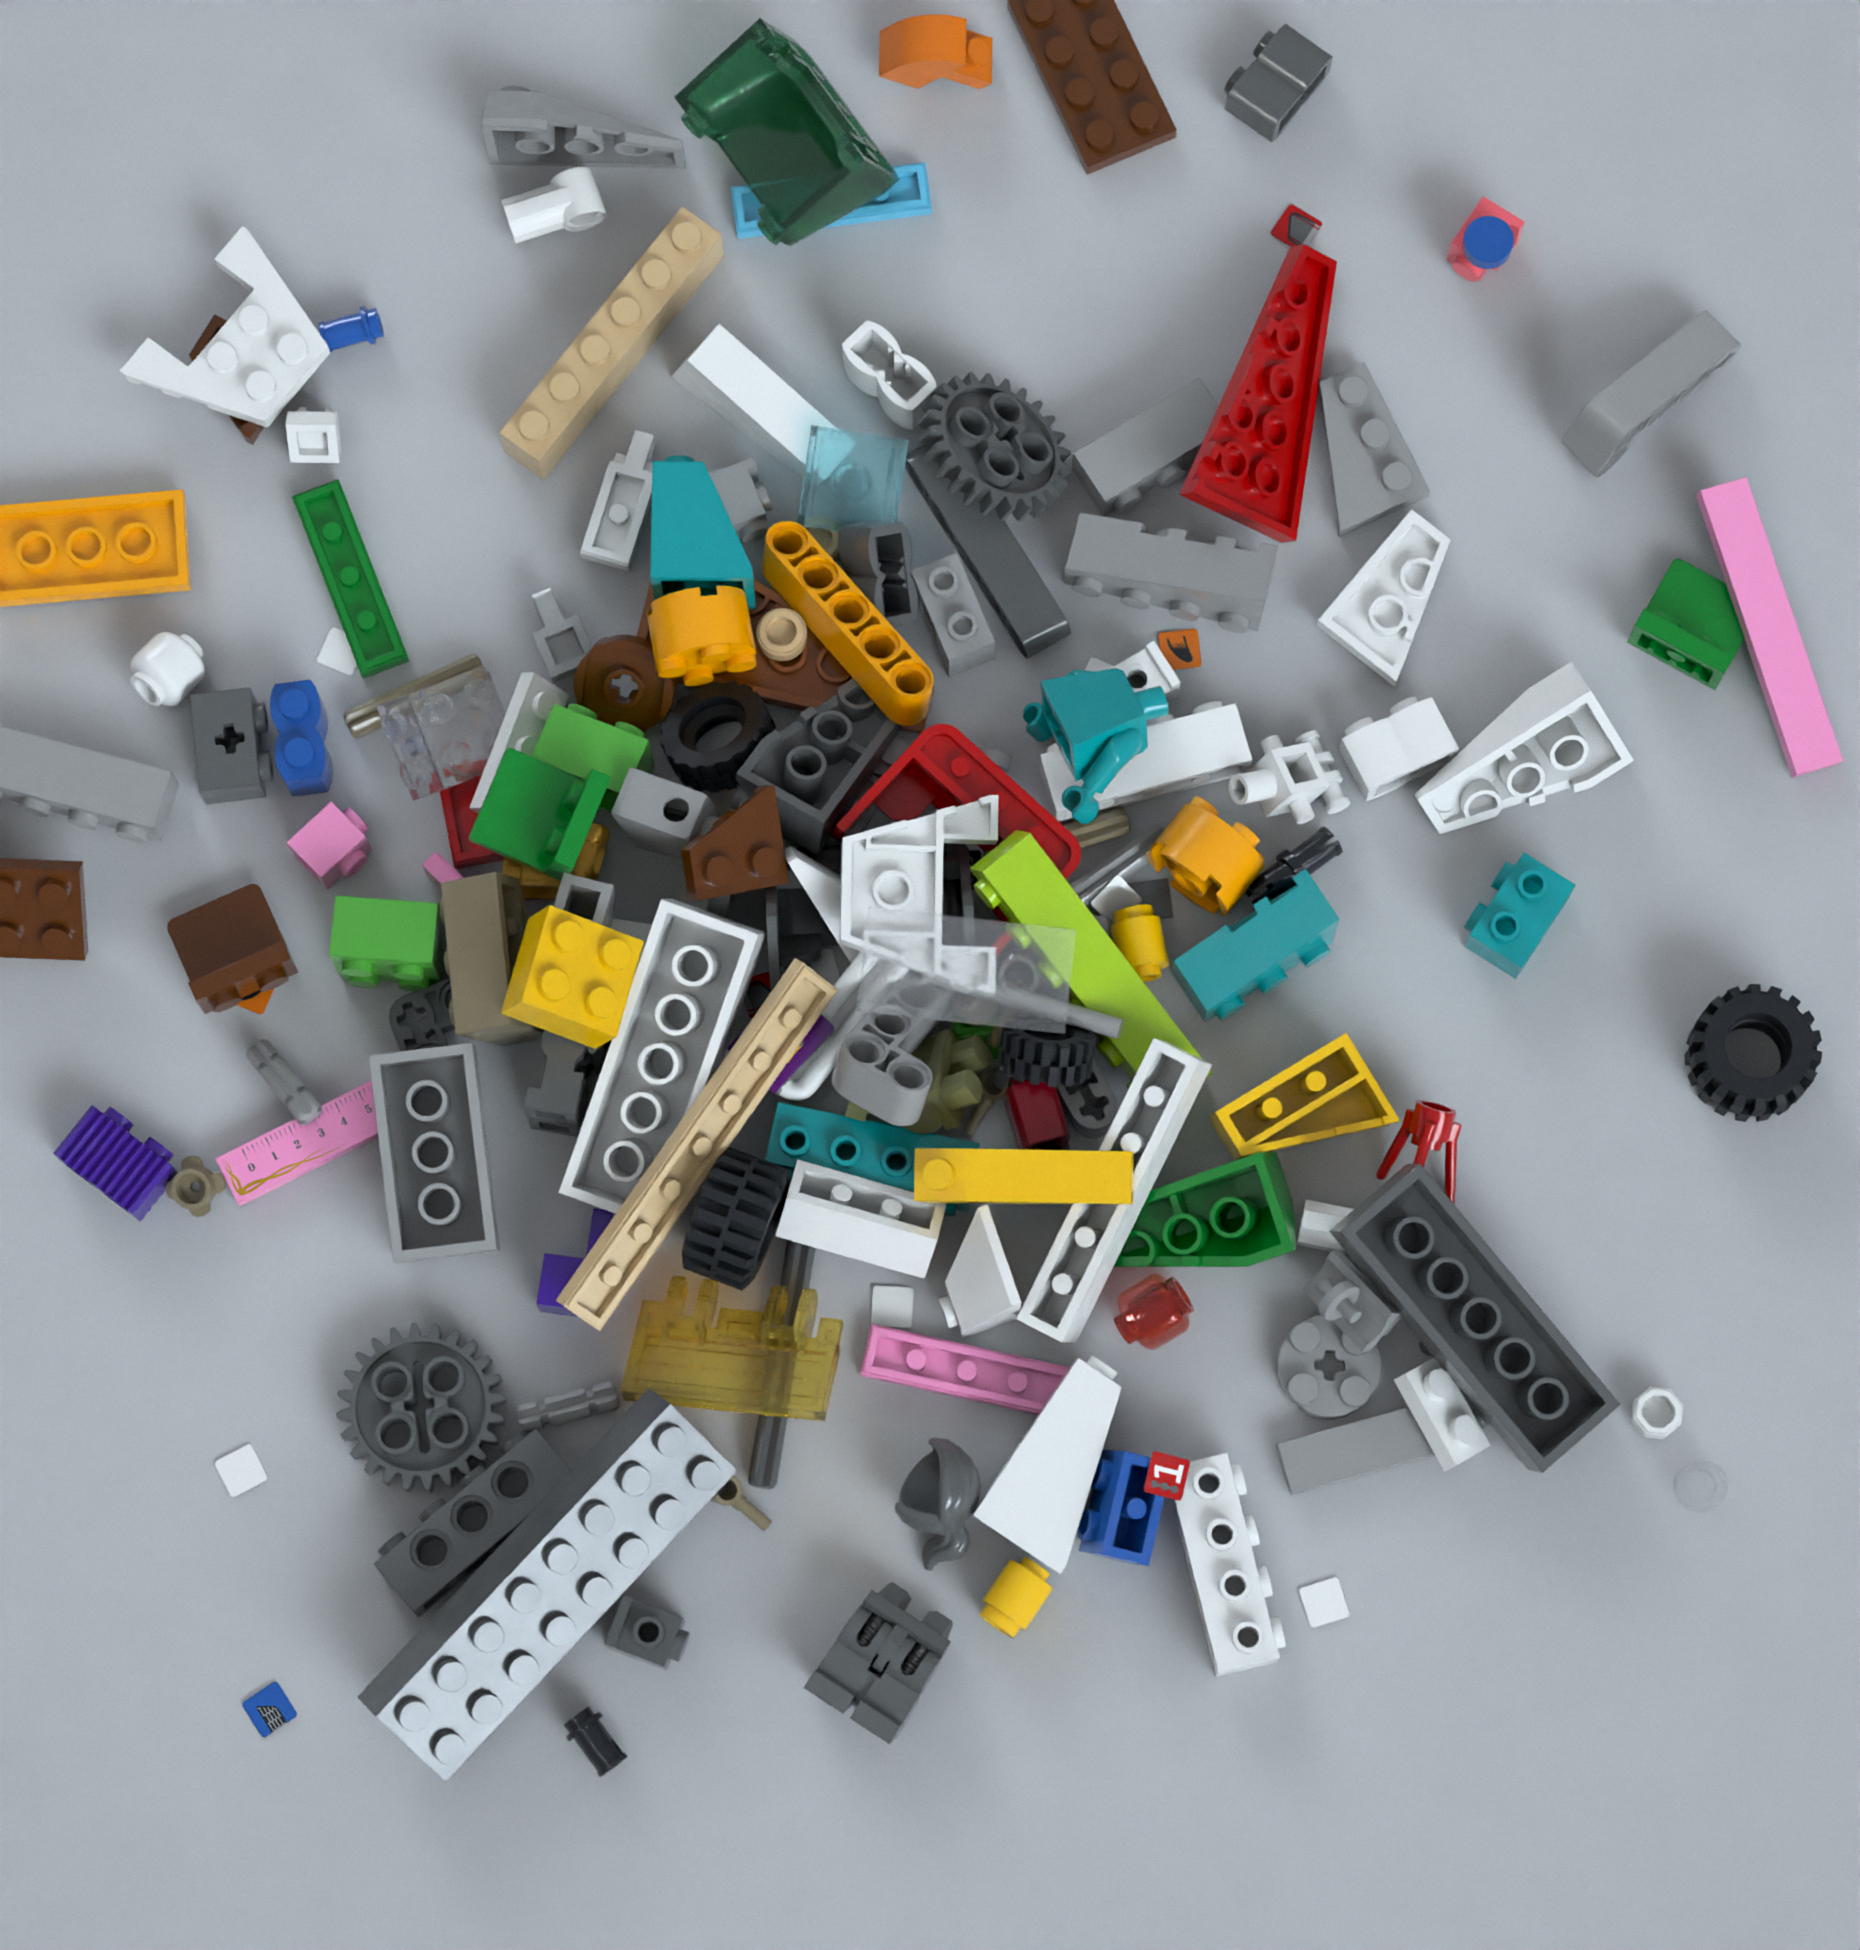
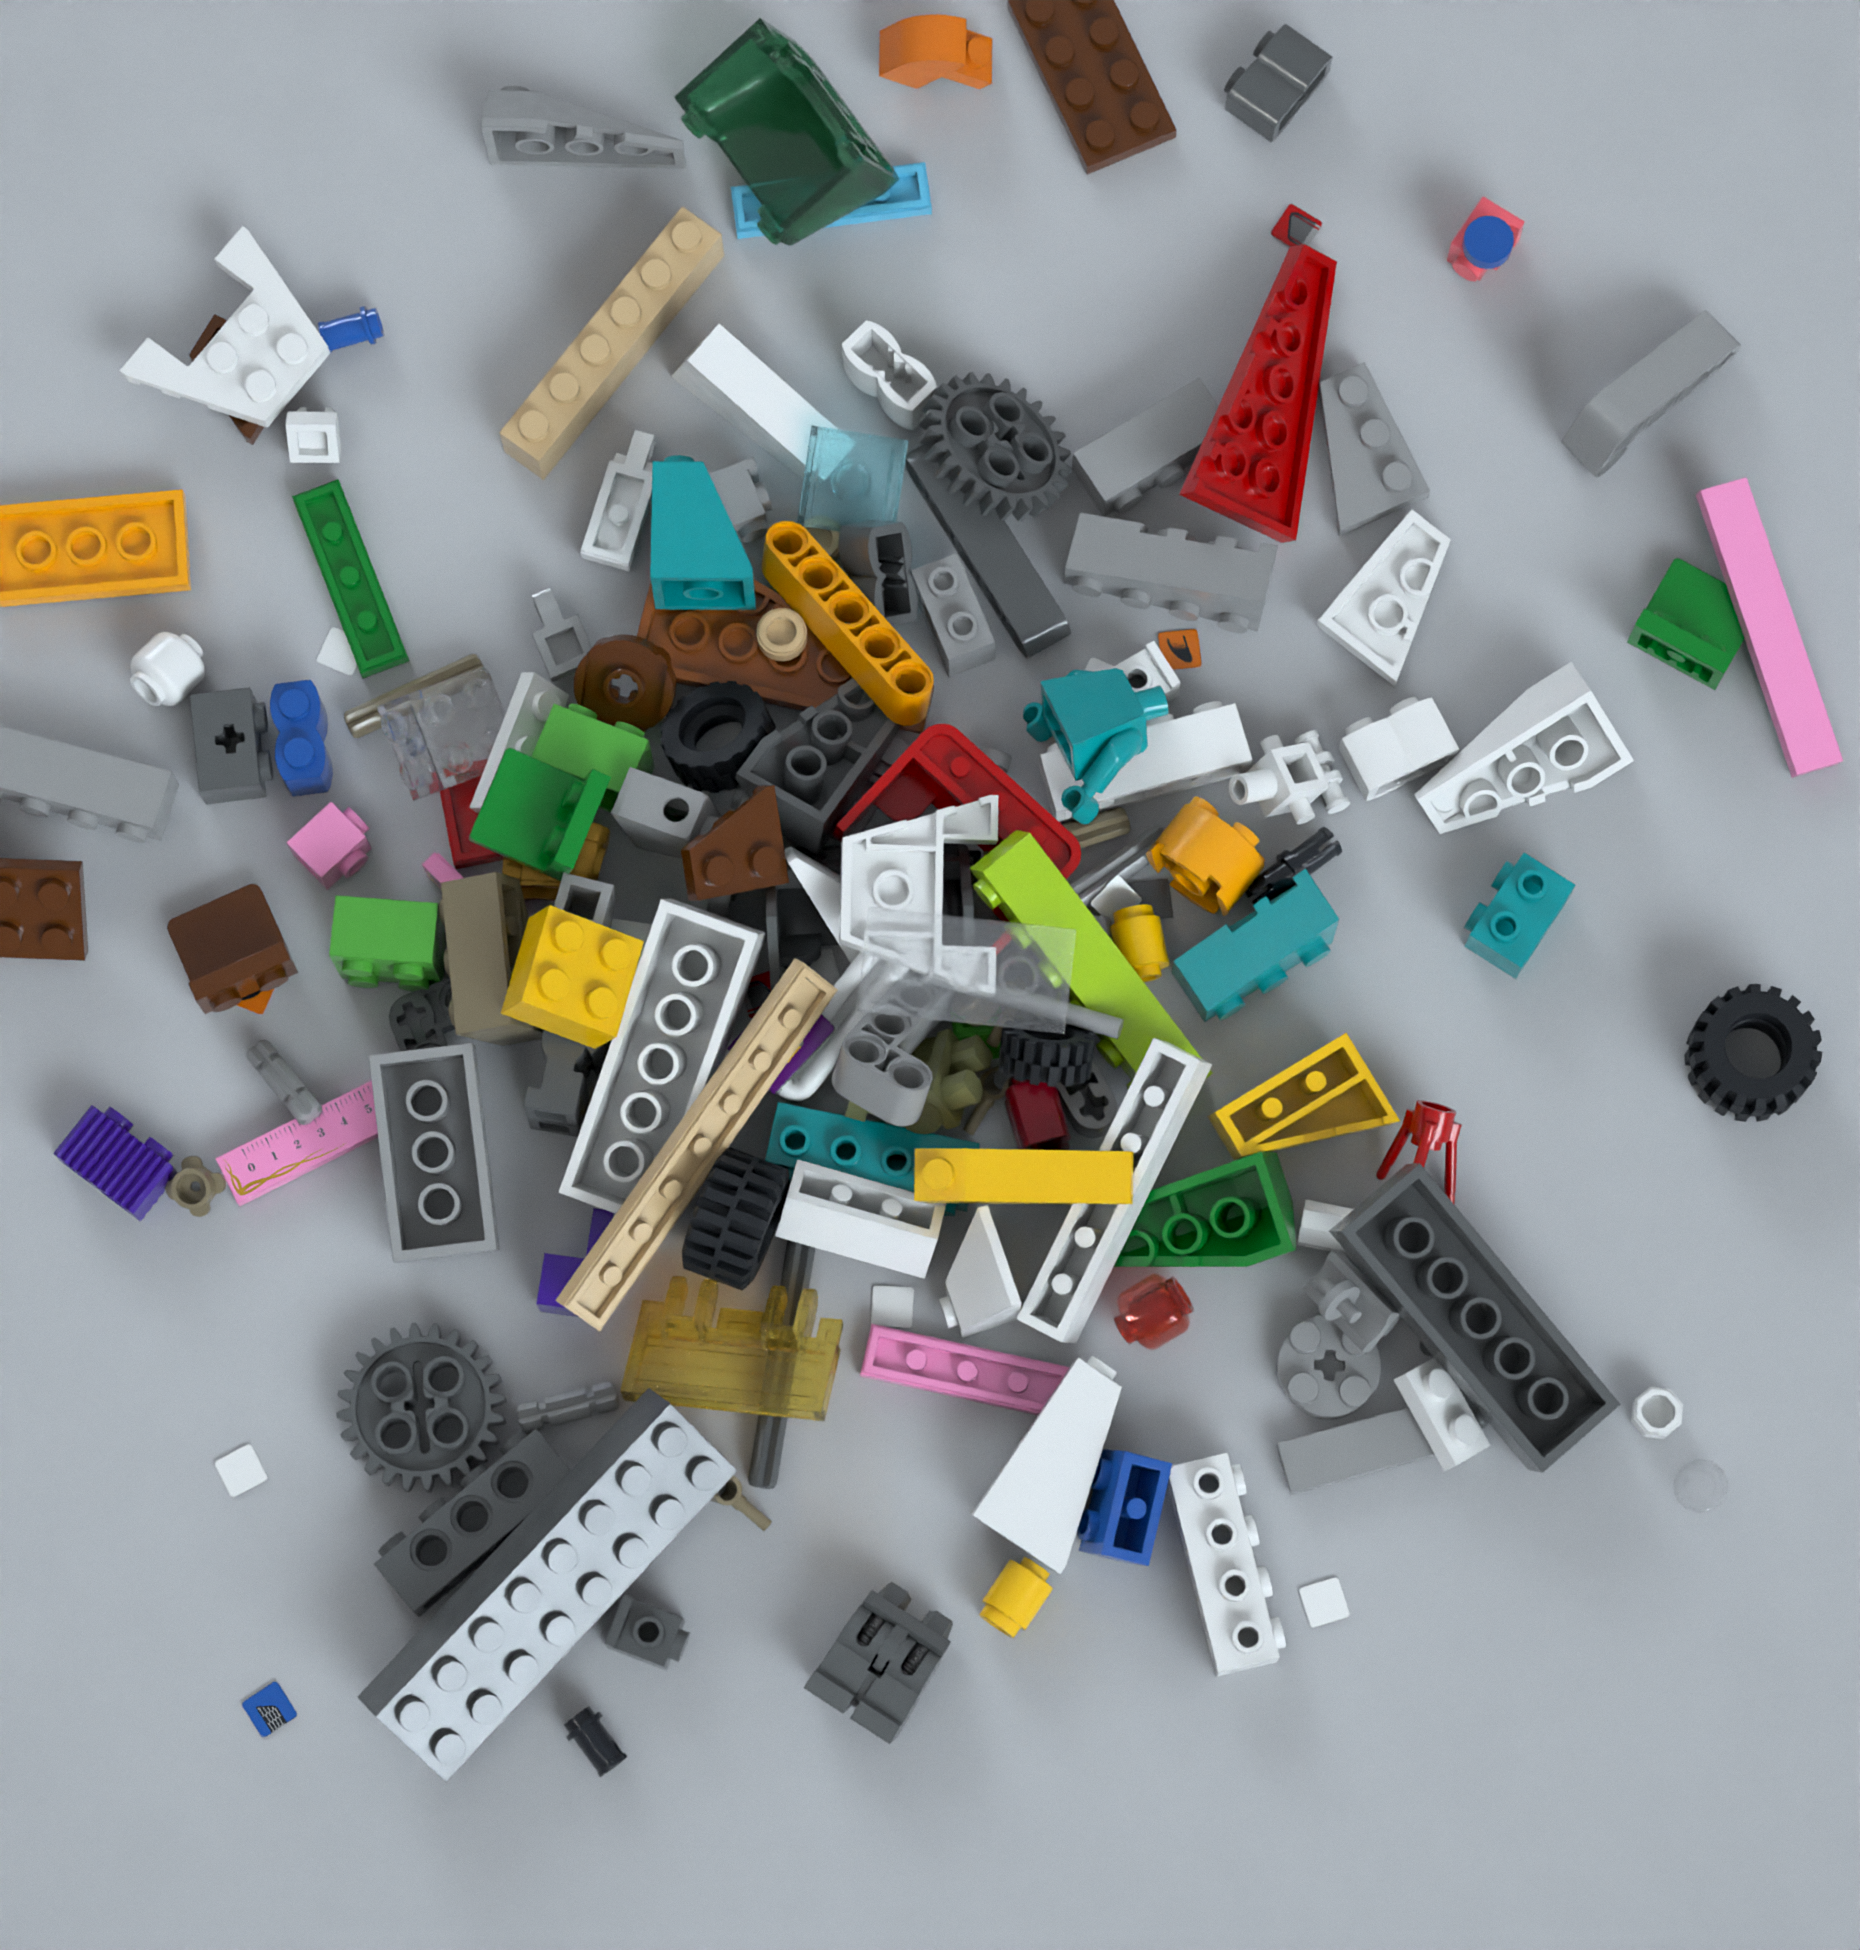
(567, 203): white piece -> none
(701, 634): light orange brick -> none
(940, 1499): dark grey hair -> none
(1166, 1475): red sticker -> none

